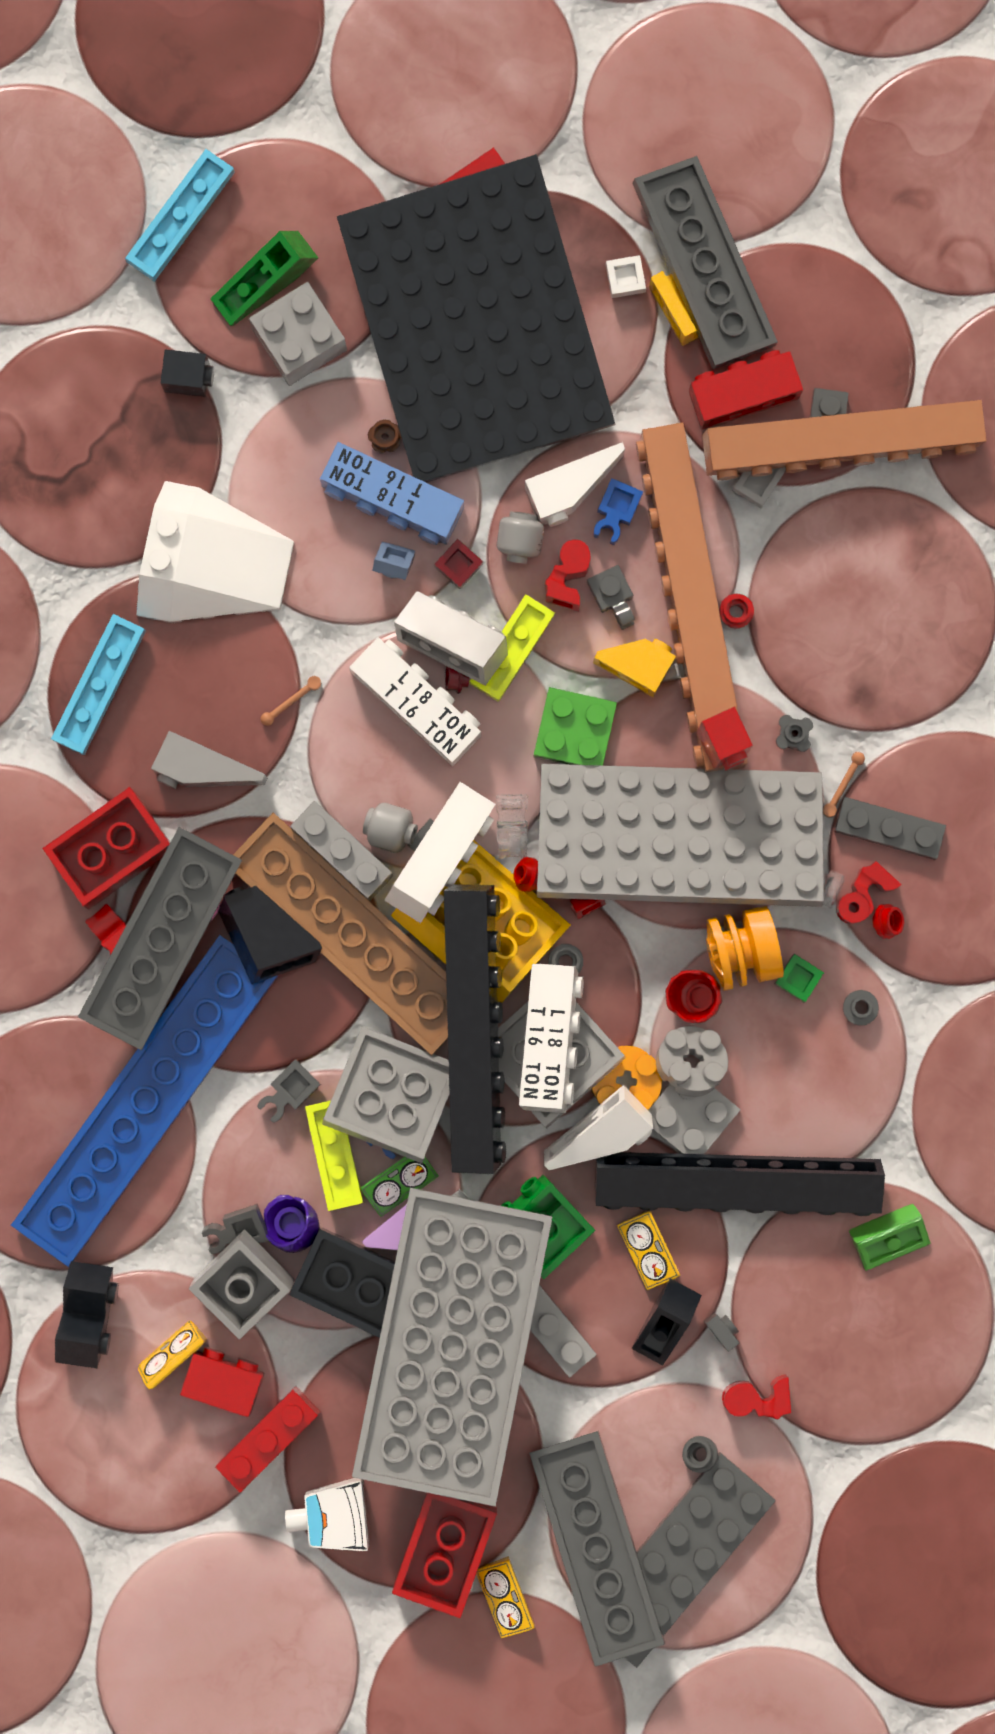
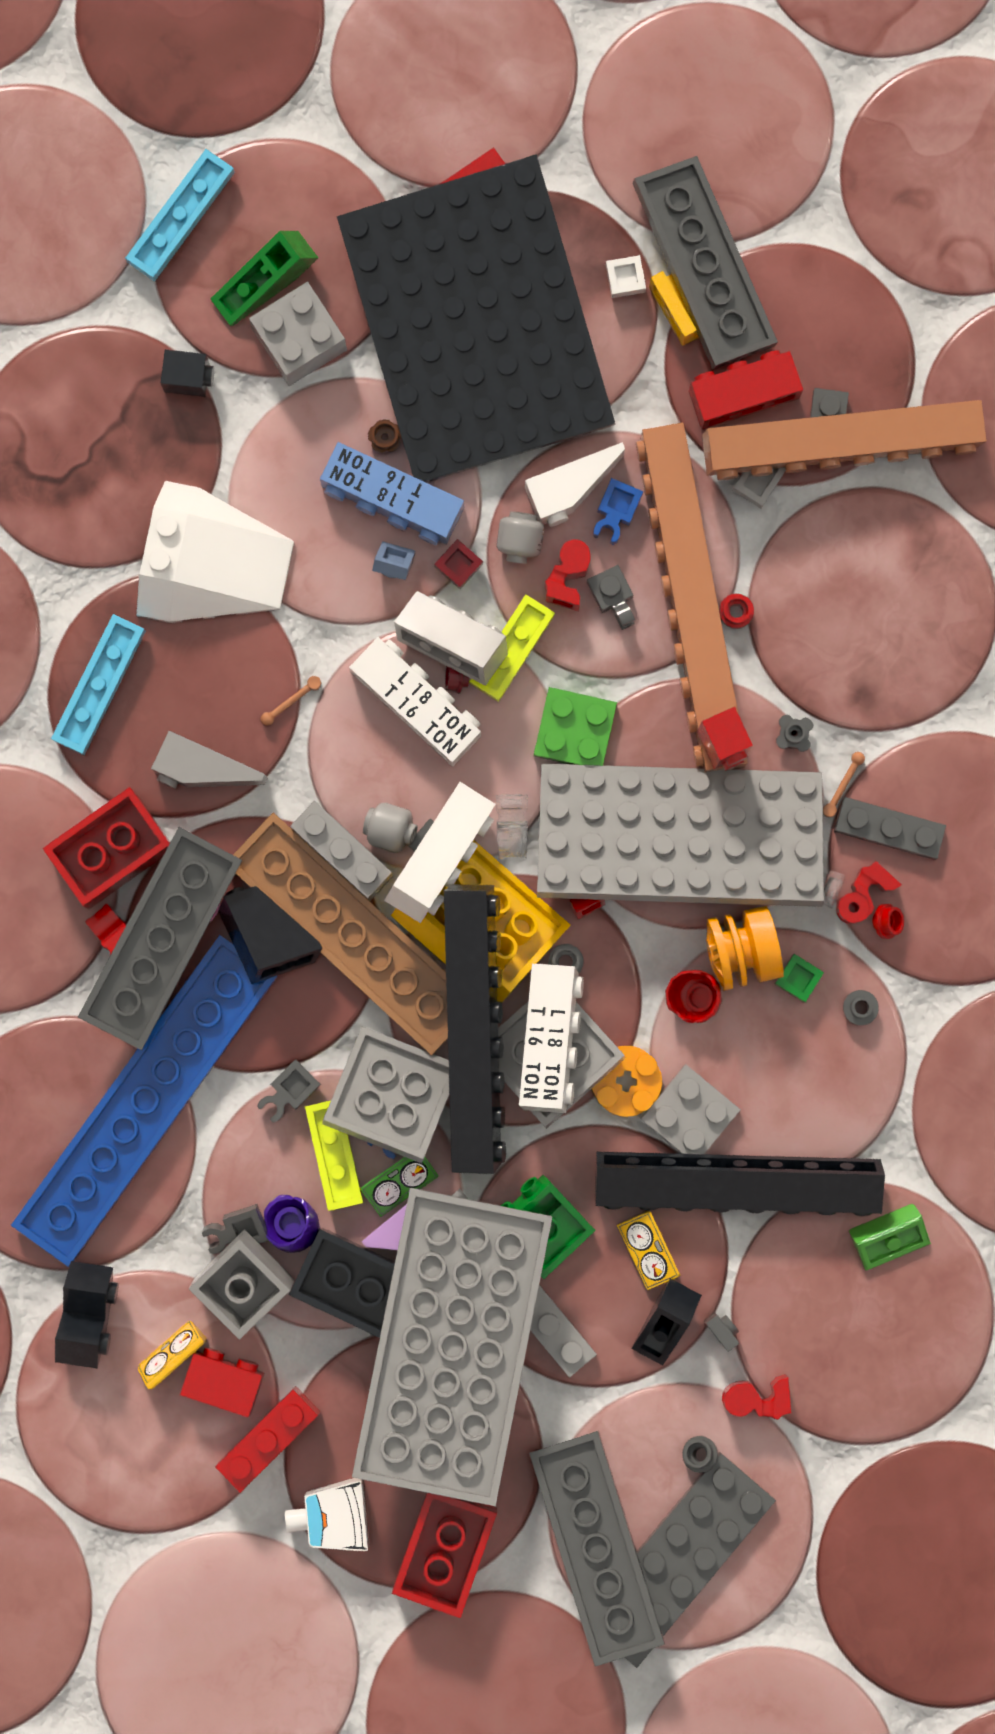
(505, 1598): slope -> none
(526, 874): red plate -> none
(605, 1131): white slope -> none
(638, 663): yellow slope -> none
(702, 1044): light grey plate -> none

